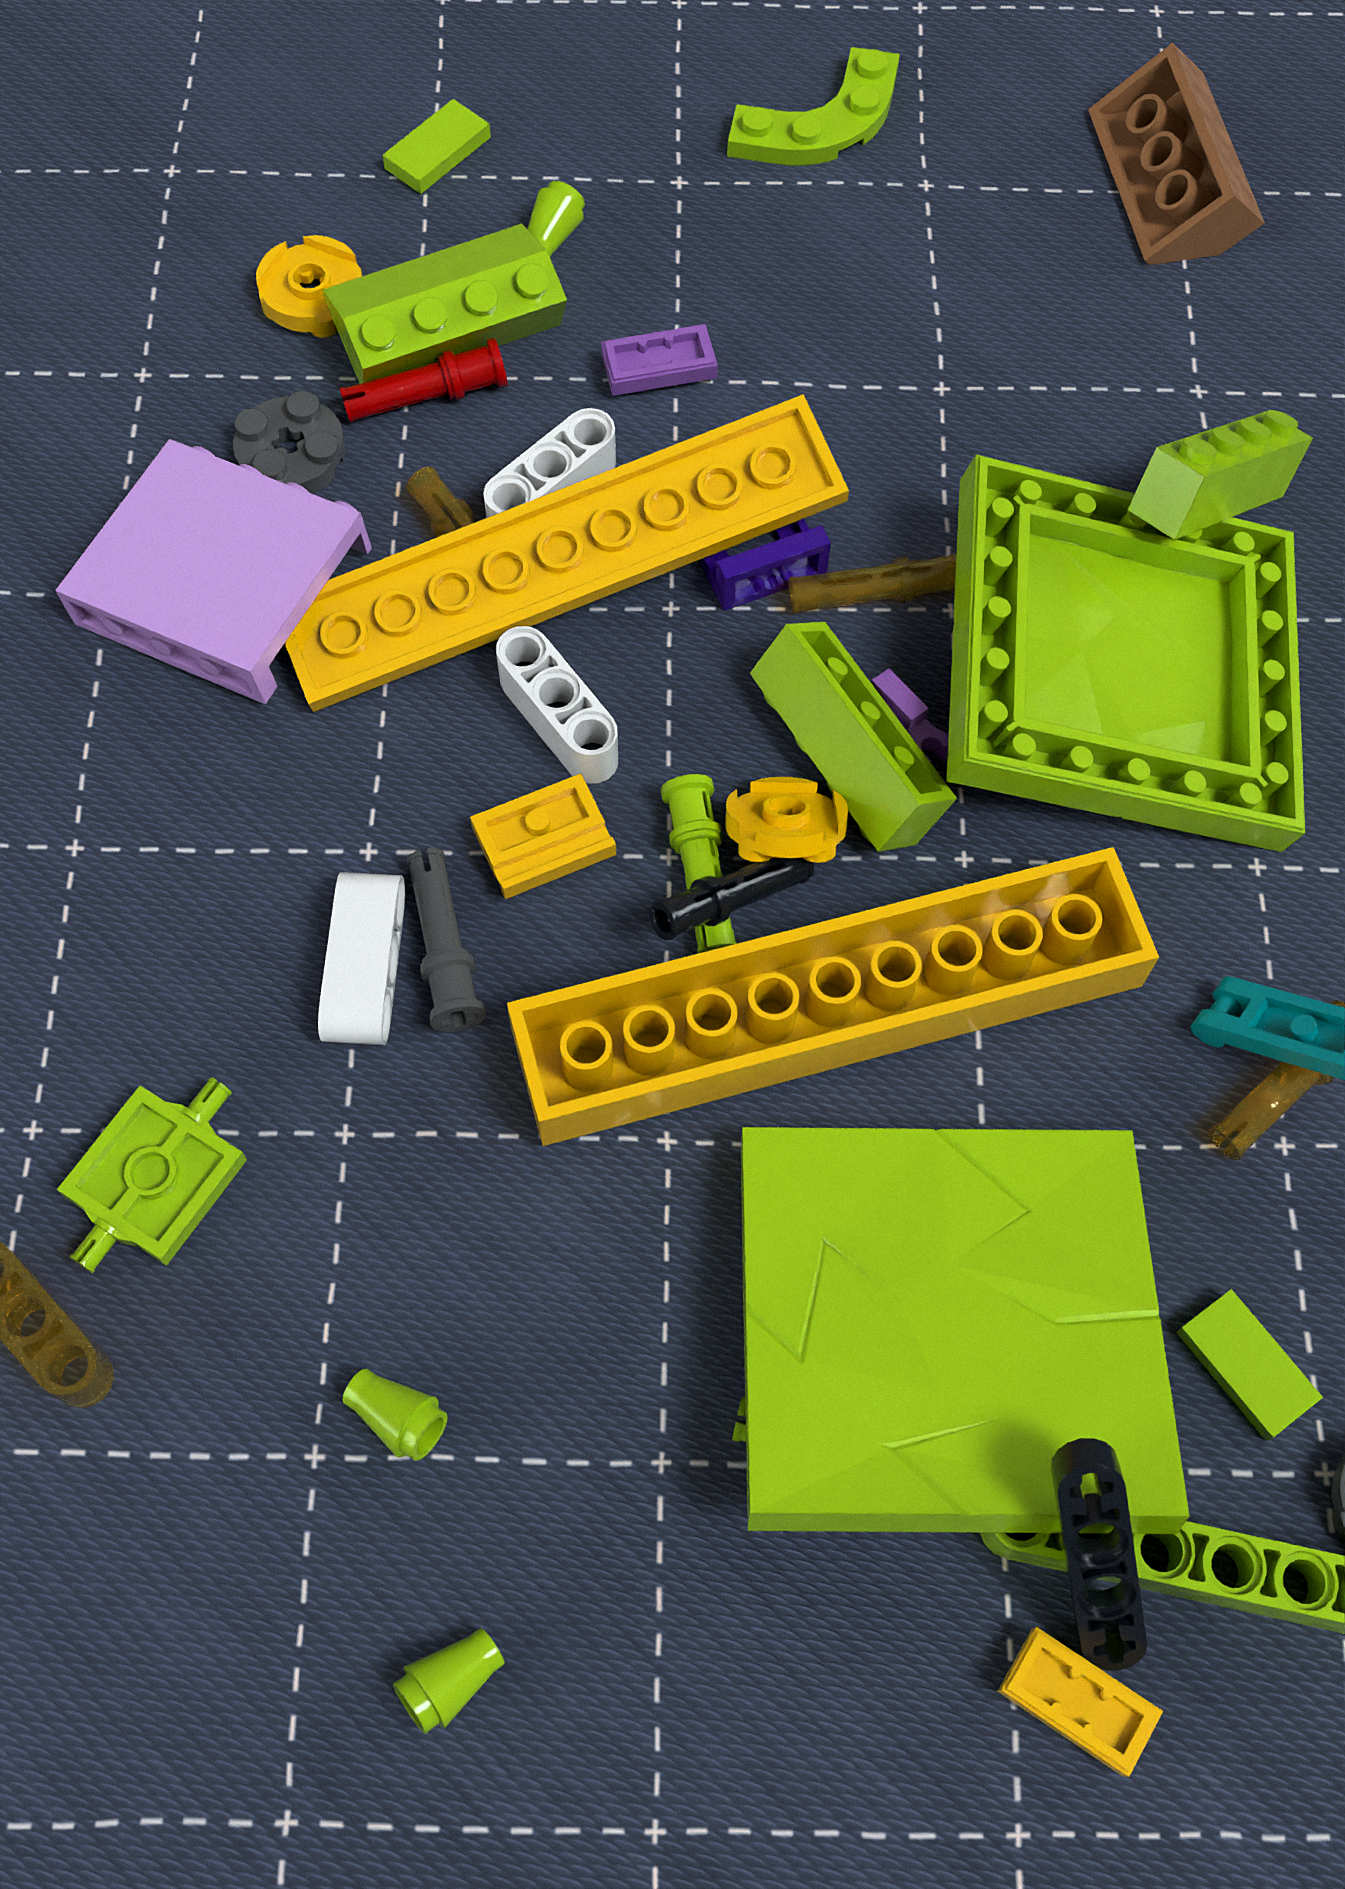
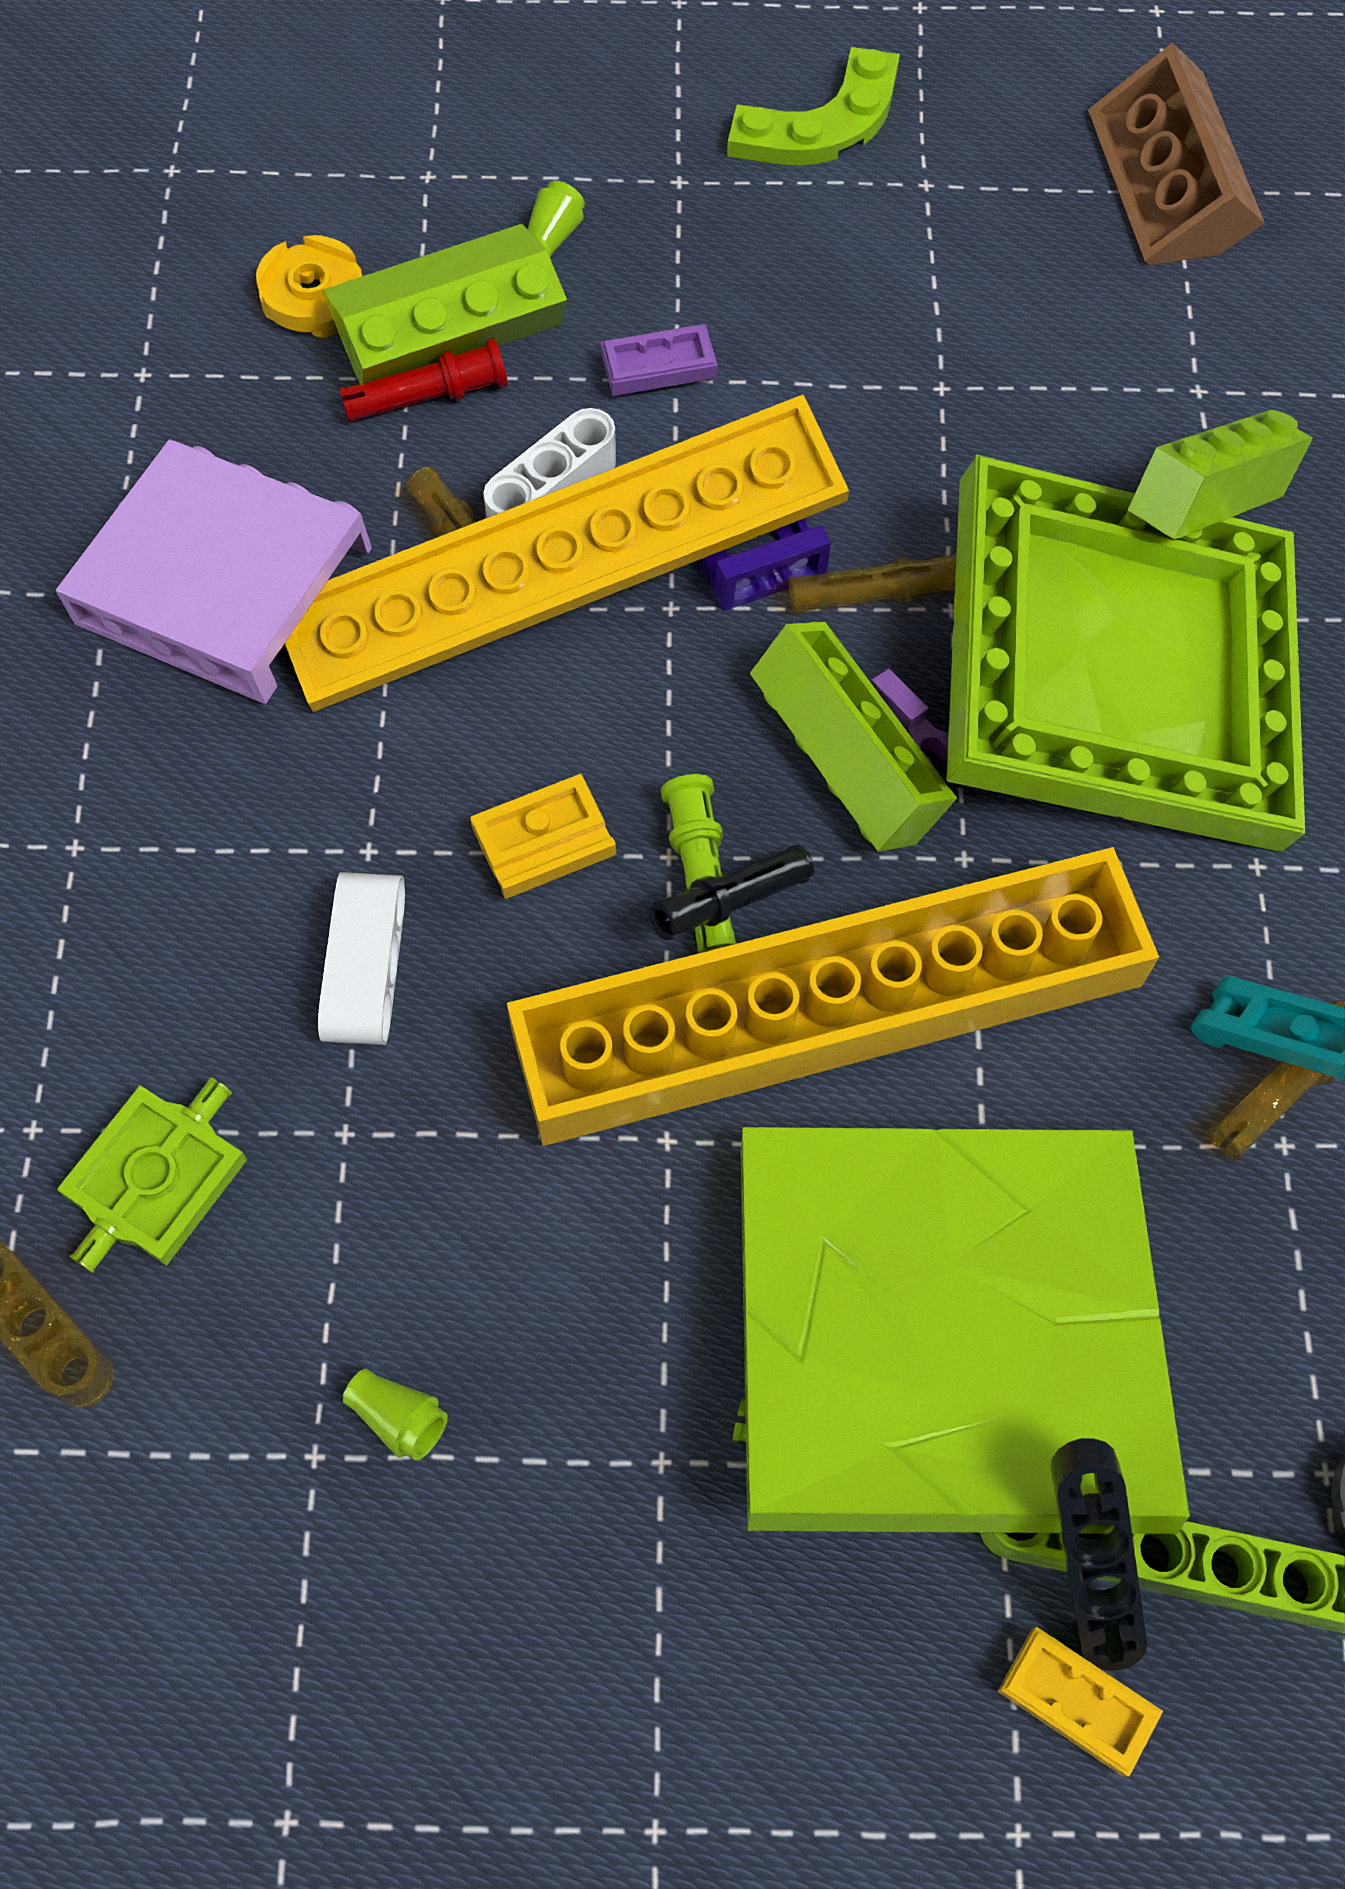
(291, 419): dark grey plate -> none
(436, 146): lime tile -> none
(447, 965): dark grey pin -> none
(447, 1679): lime cone -> none
(552, 681): white beam -> none
(786, 820): yellow plate -> none
(1249, 1365): lime tile -> none

